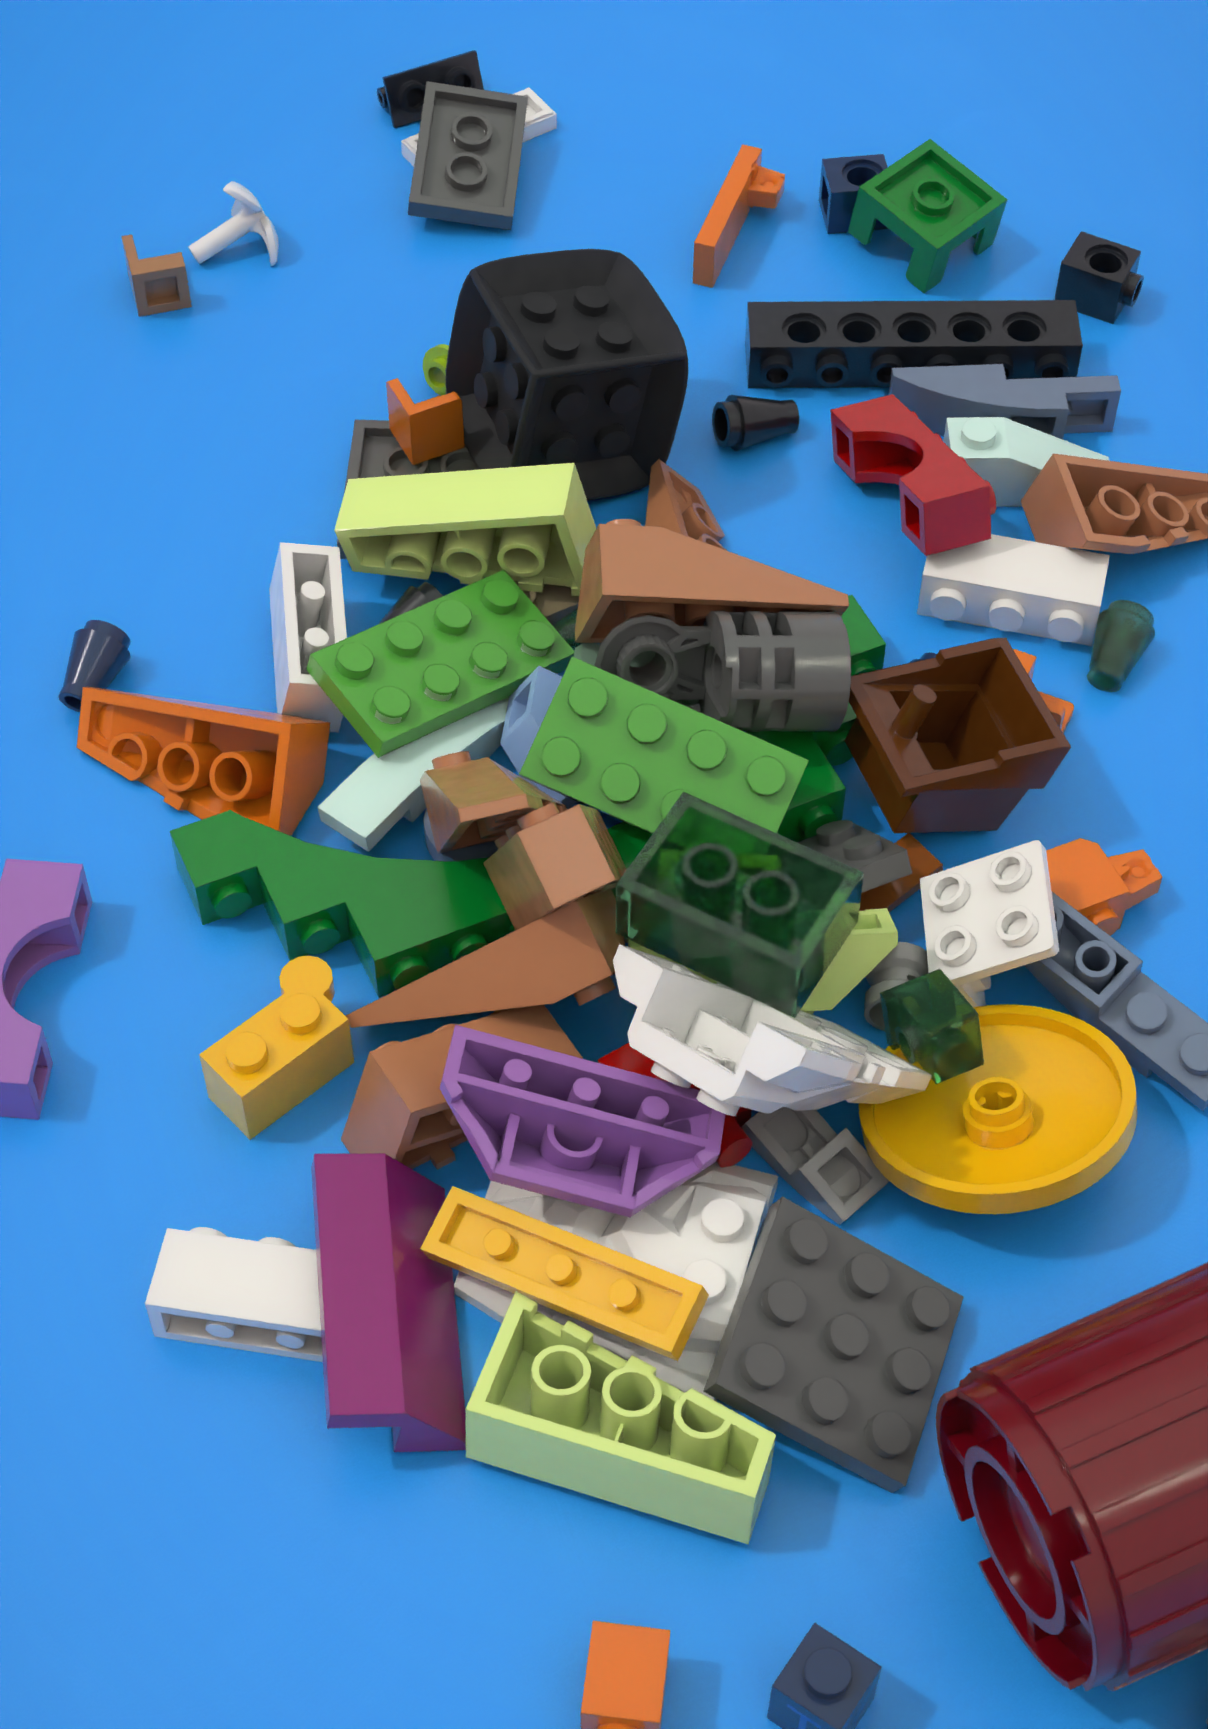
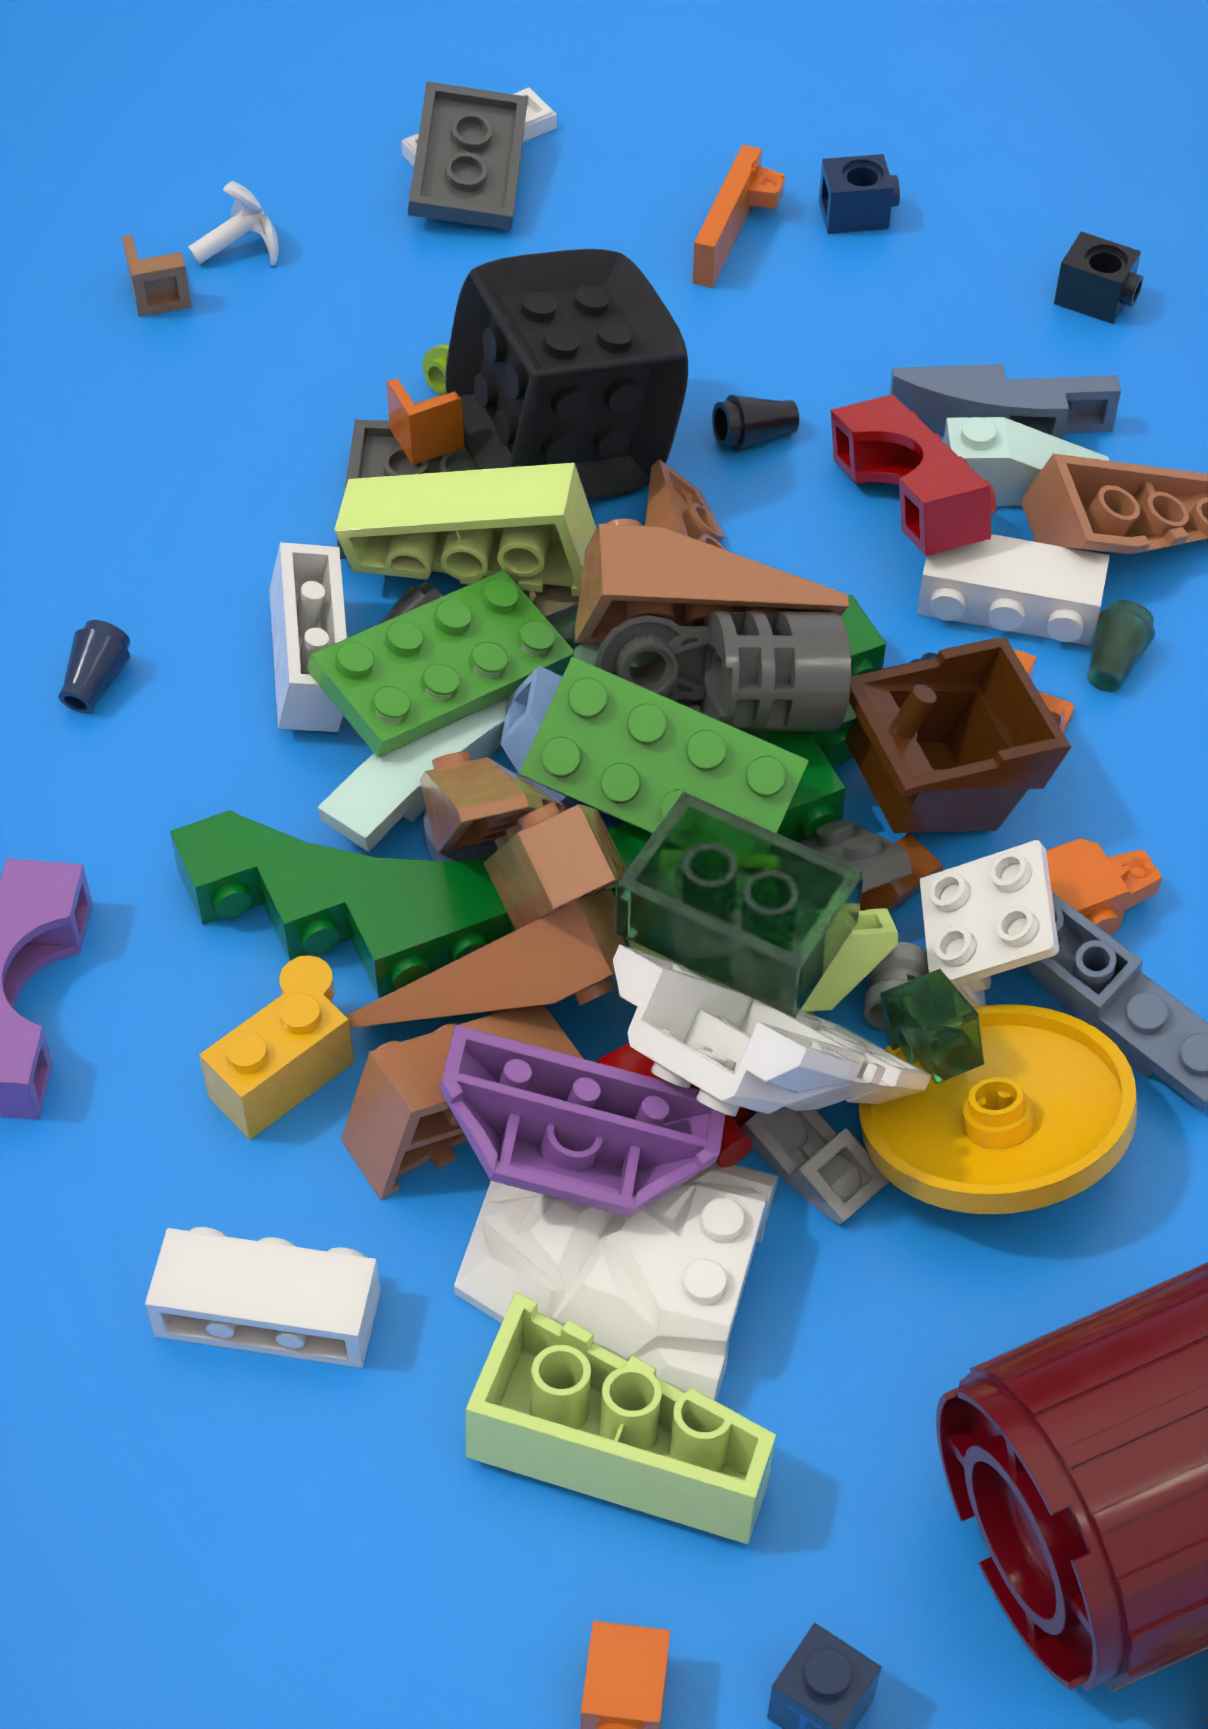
(208, 754): orange wedge -> none
(385, 1304): magenta slope -> none
(406, 90): black hinge -> none
(565, 1272): yellow plate -> none
(835, 1345): dark grey plate -> none
(863, 340): black brick -> none
(930, 206): green panel -> none

